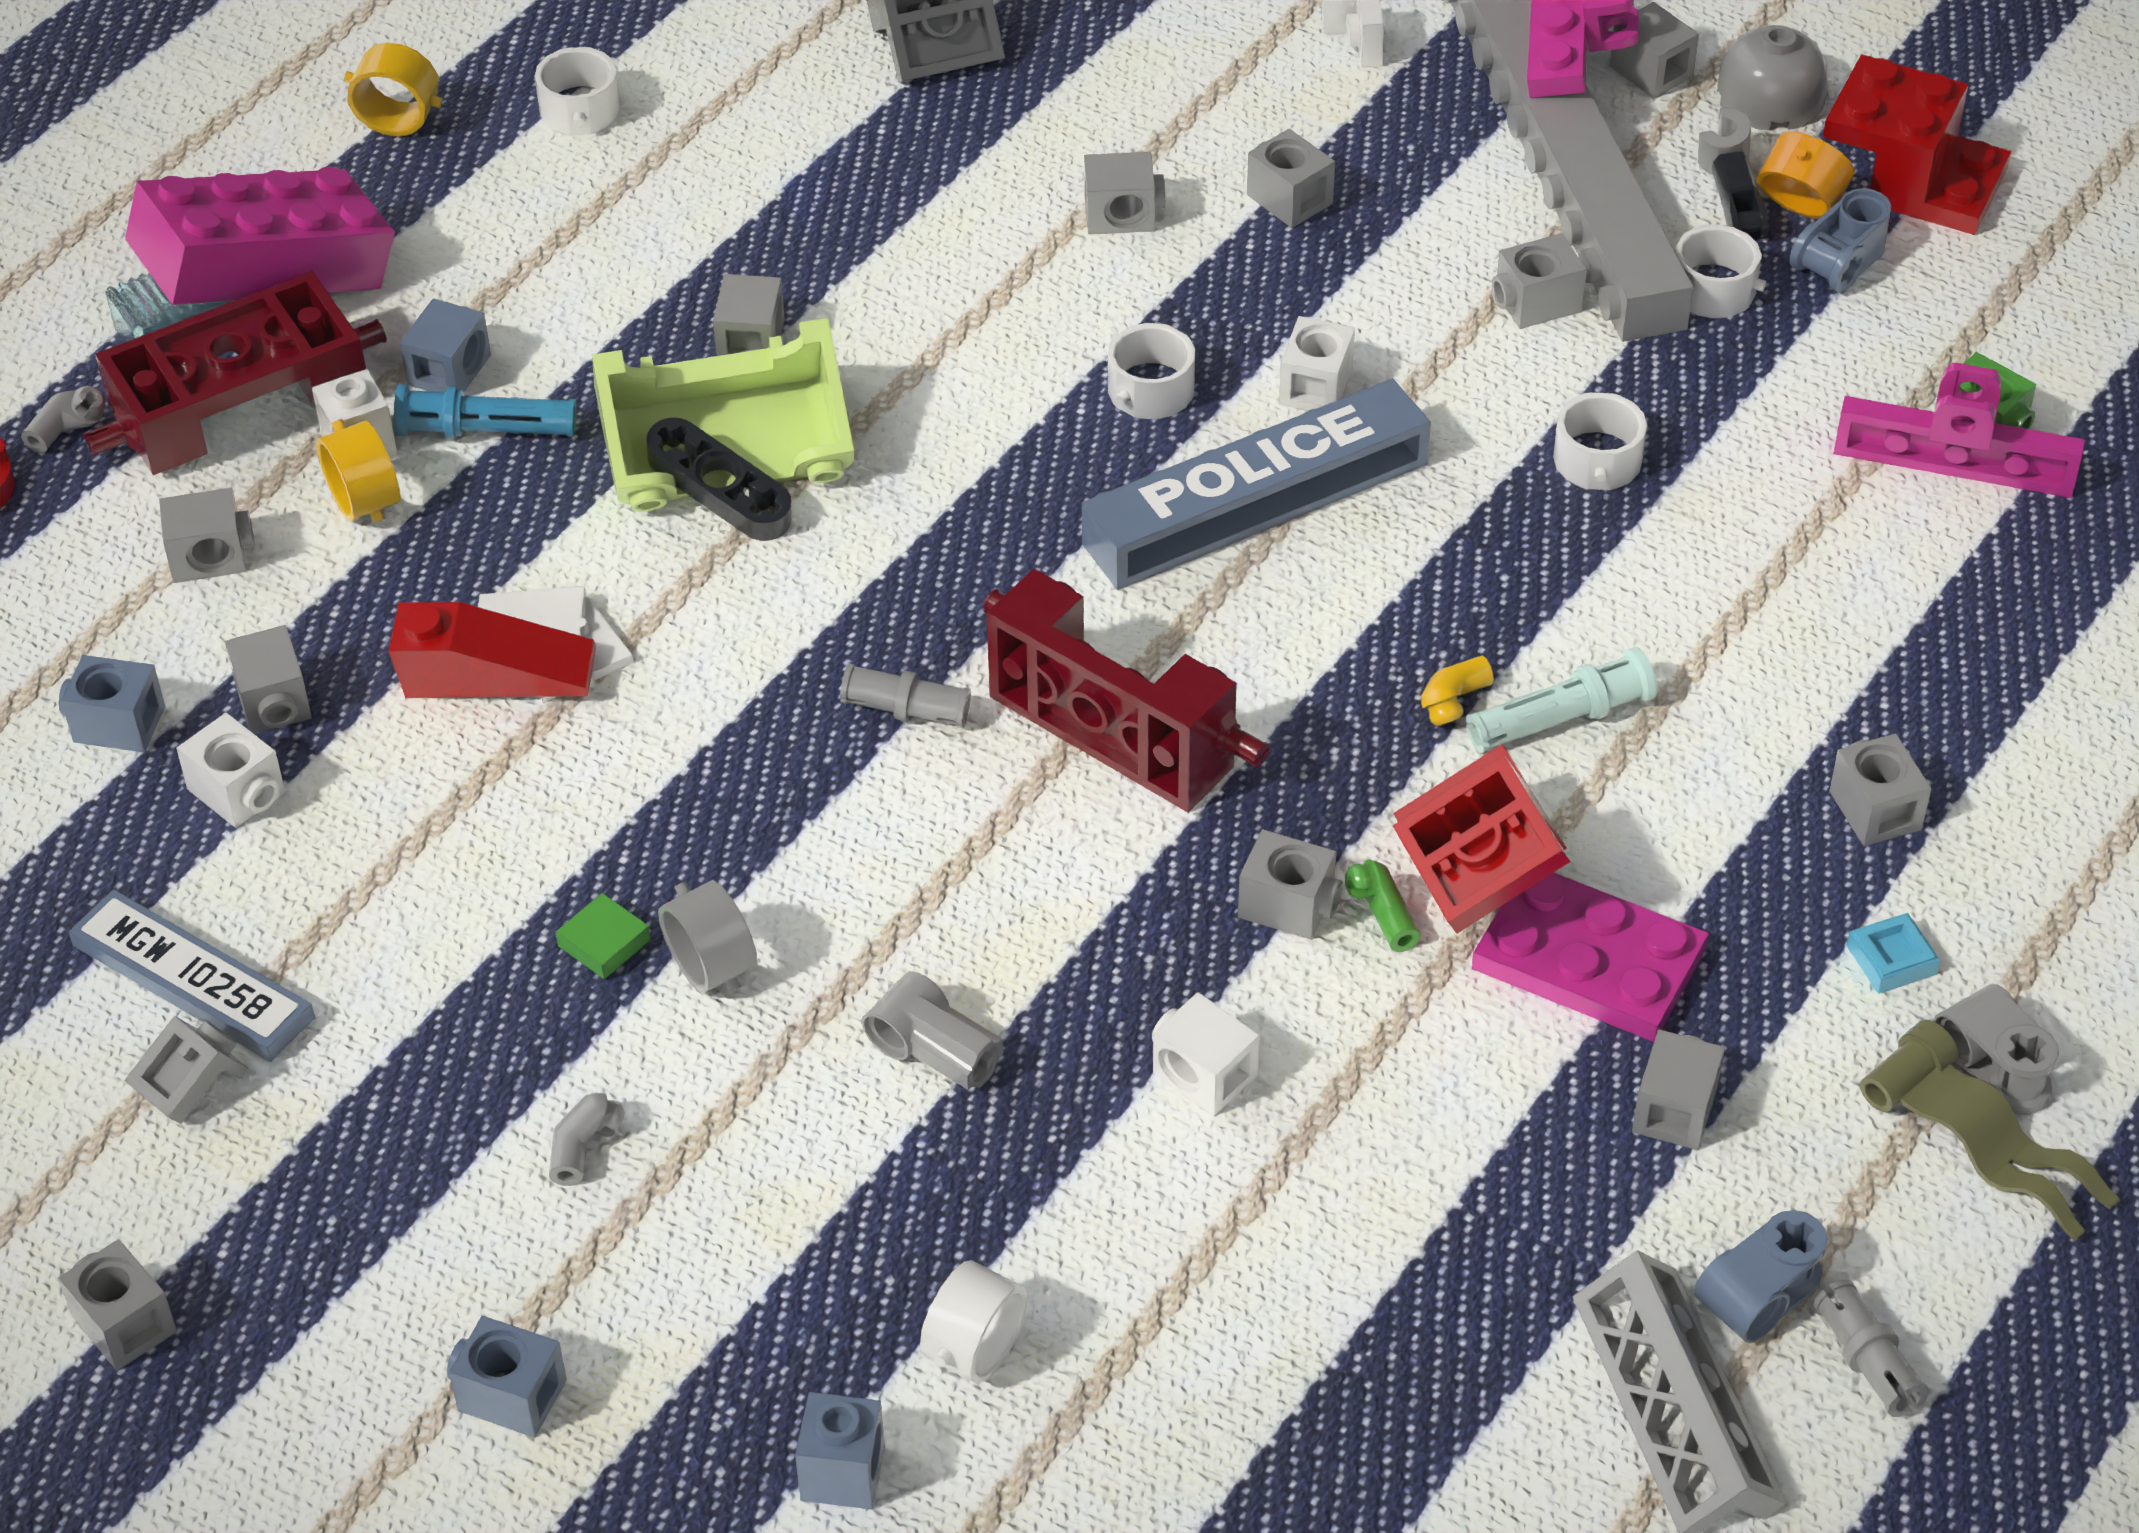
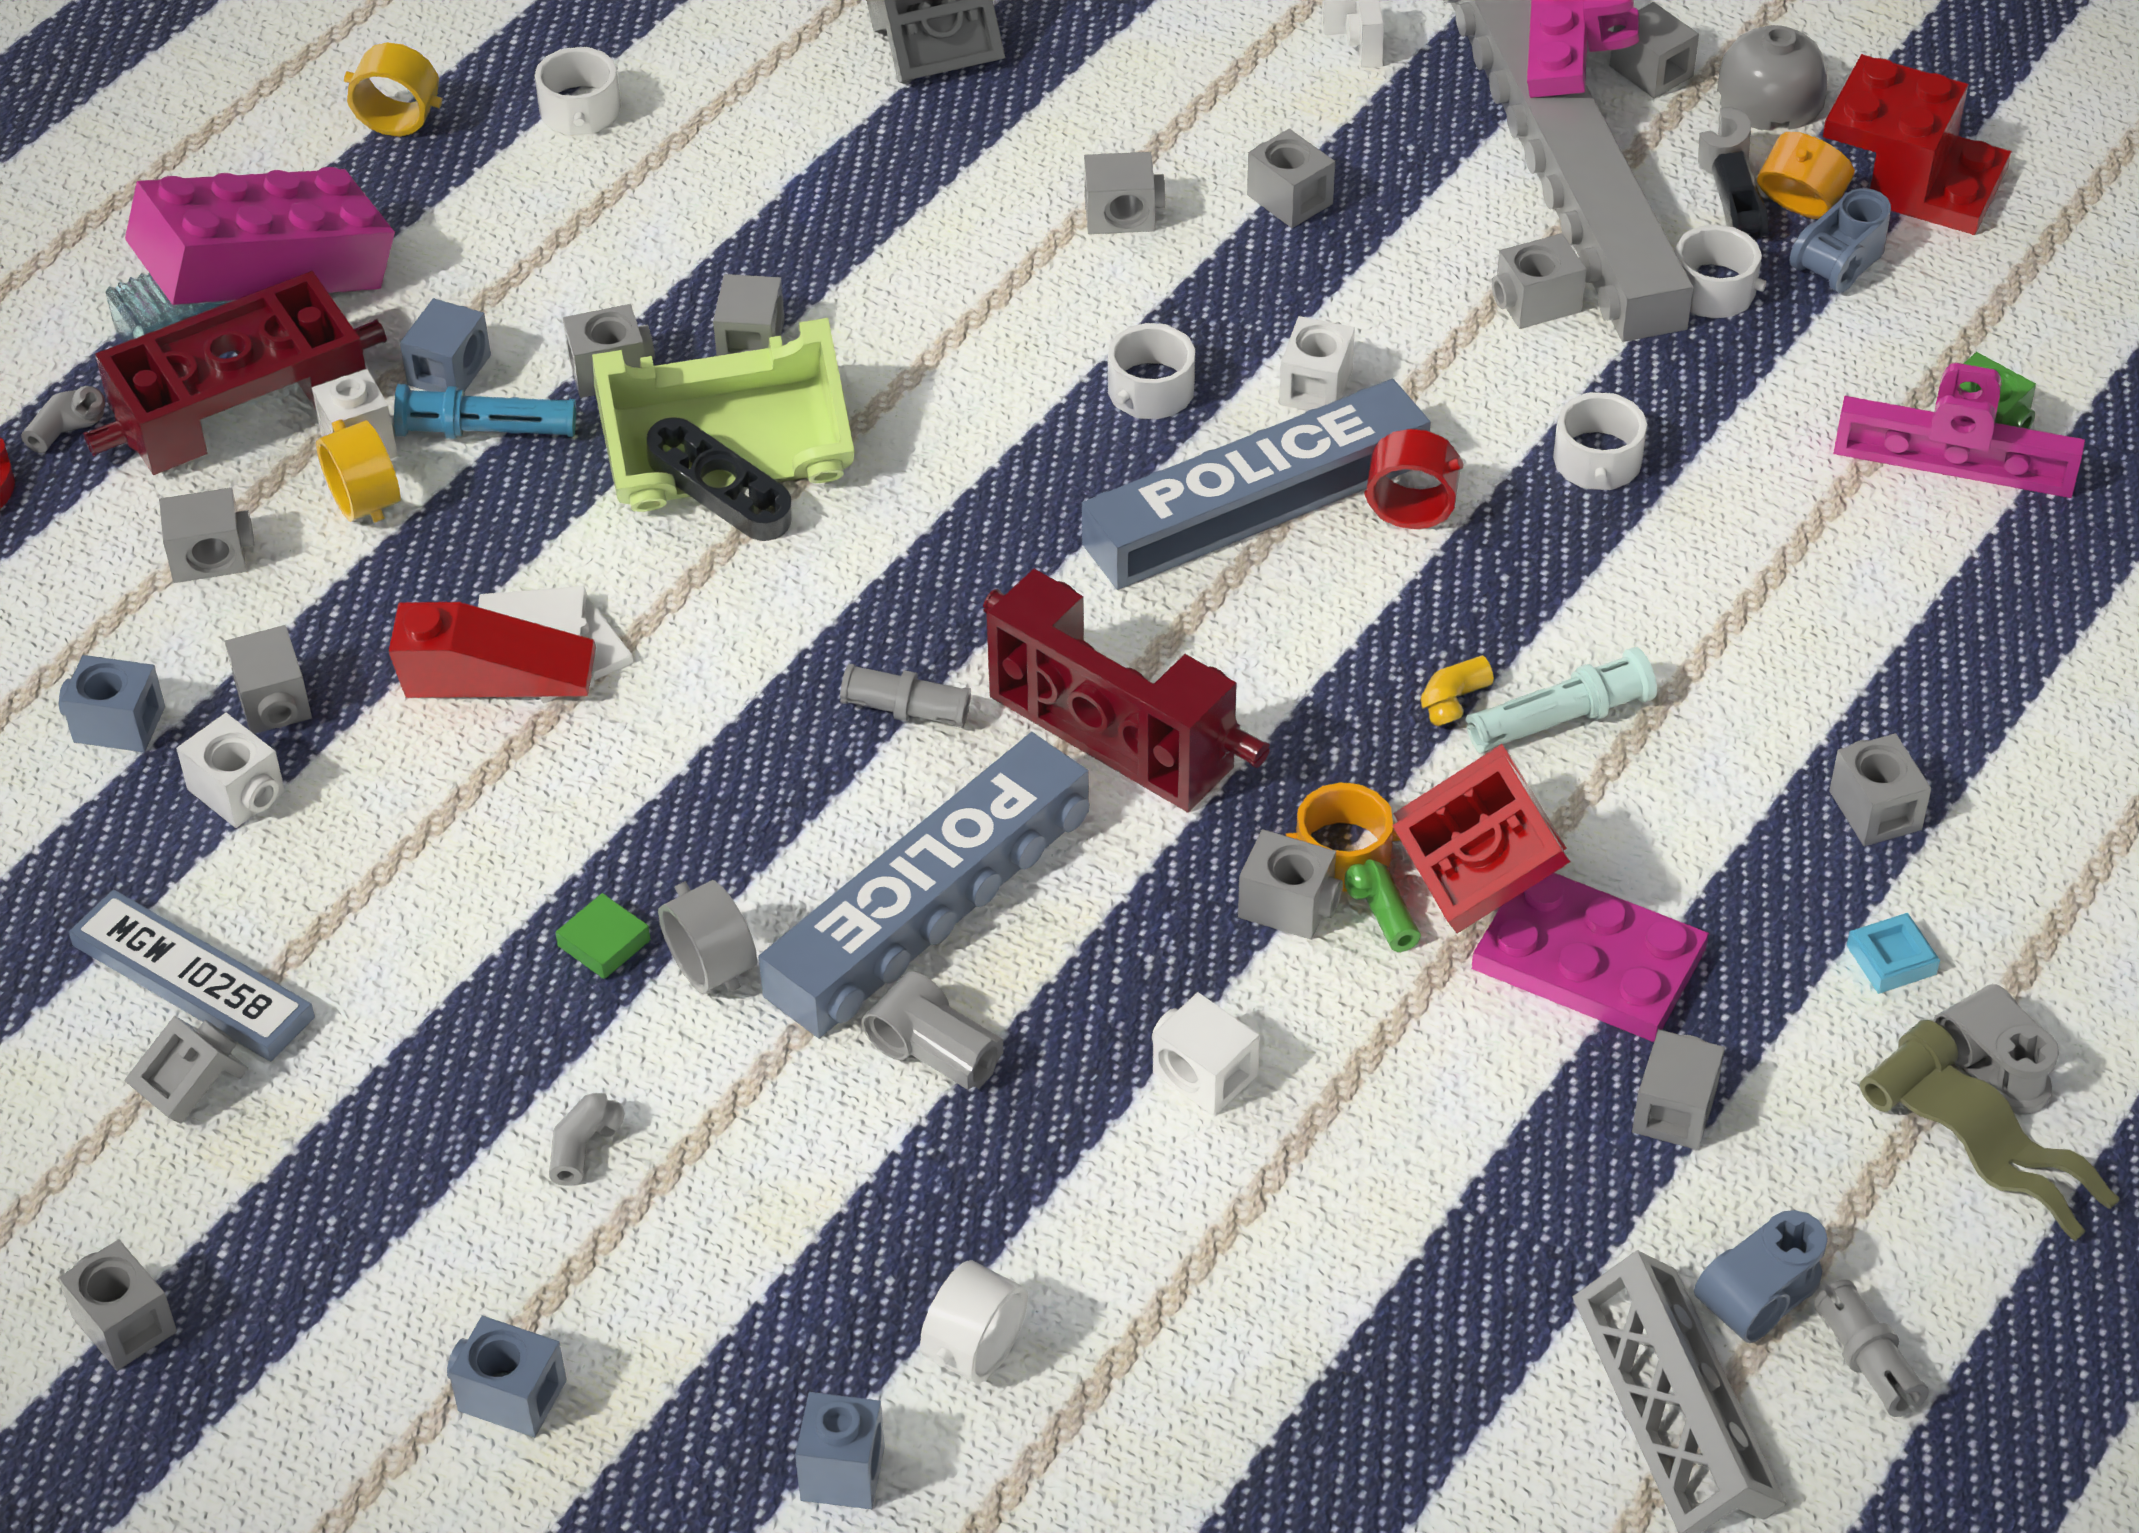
(600, 333): none -> light grey brick
(924, 885): none -> sand blue brick
(1349, 805): none -> light orange piece
(1410, 506): none -> red piece

